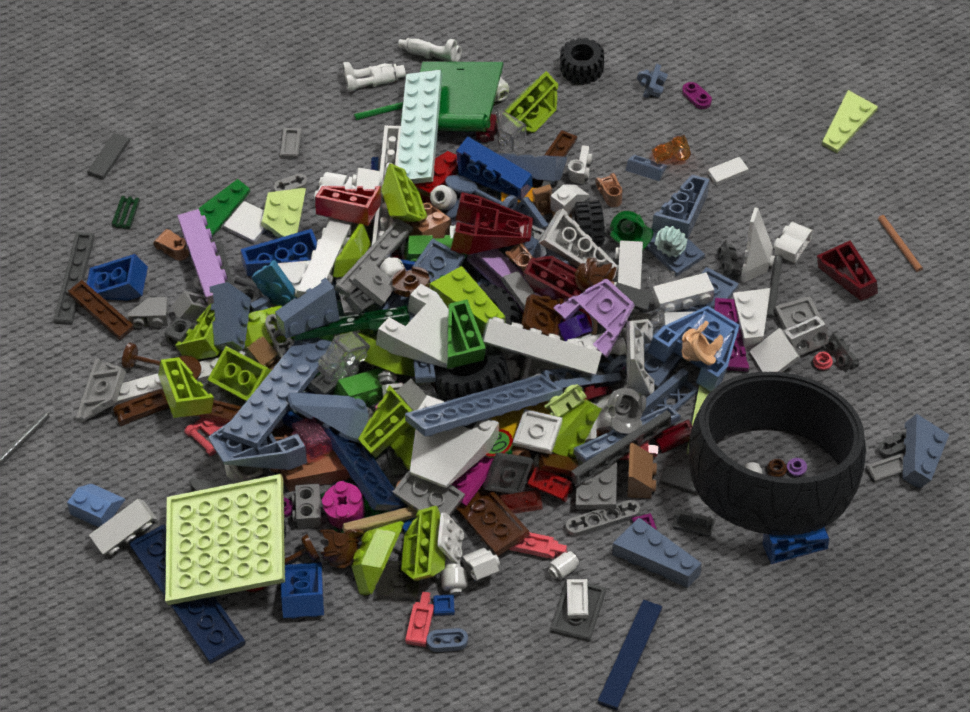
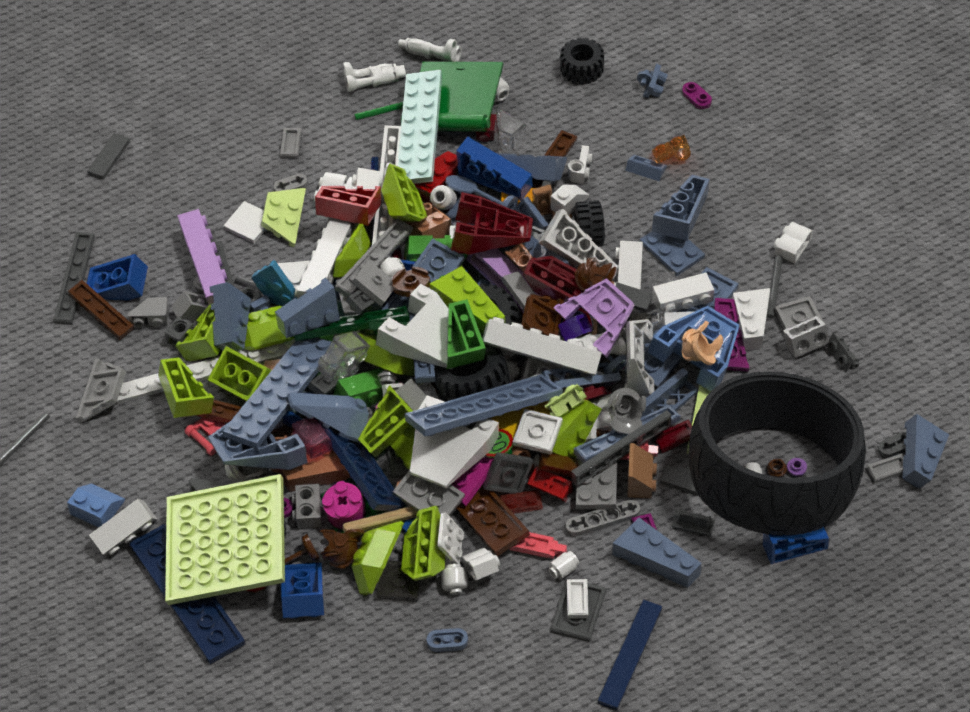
(129, 200): dark green tile -> none
(130, 357): reddish brown piece -> none
(141, 407): reddish brown plate -> none
(172, 245): nougat piece -> none
(222, 205): green wing -> none
(262, 351): medium nougat brick -> none
(280, 347): light grey beam -> none
(283, 250): blue wedge -> none
(420, 621): coral hinge -> none
(443, 605): blue tile -> none
(535, 102): lime wedge -> none
(610, 190): nougat piece -> none
(636, 230): green helmet -> none
(671, 241): light aqua gear -> none
(727, 256): dark grey hinge -> none
(728, 170): white tile -> none
(758, 249): white wedge -> none
(775, 353): white tile -> none
(825, 357): coral plate -> none
(848, 120): yellowish green wing -> none
(848, 270): dark red wedge -> none
(899, 242): nougat bar -> none

